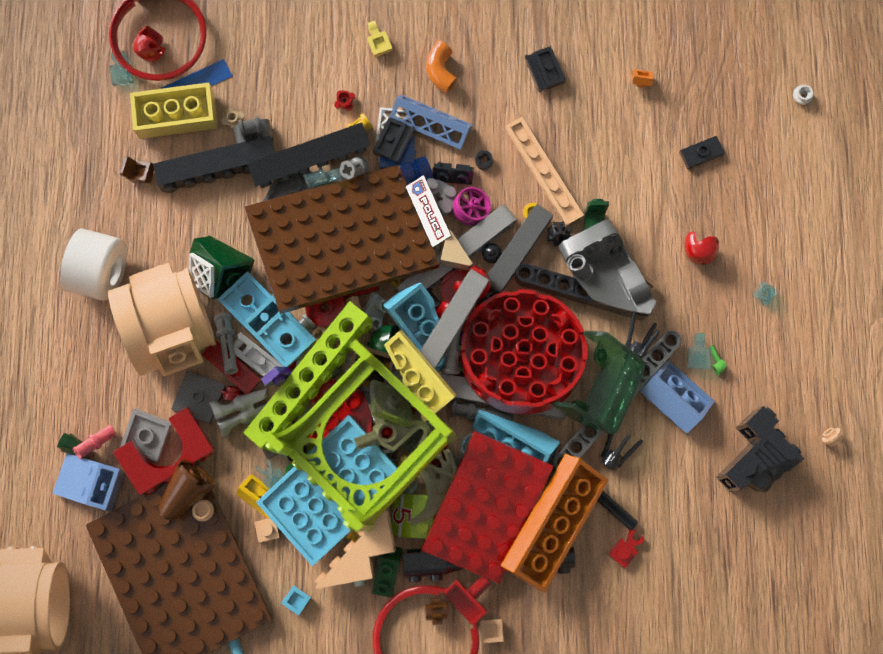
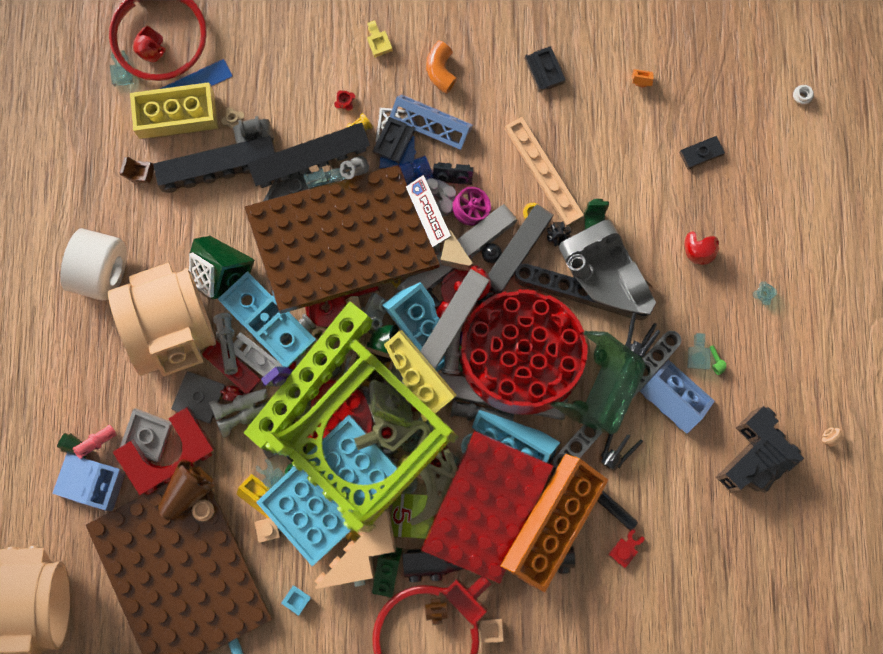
(487, 165): black bush -> none

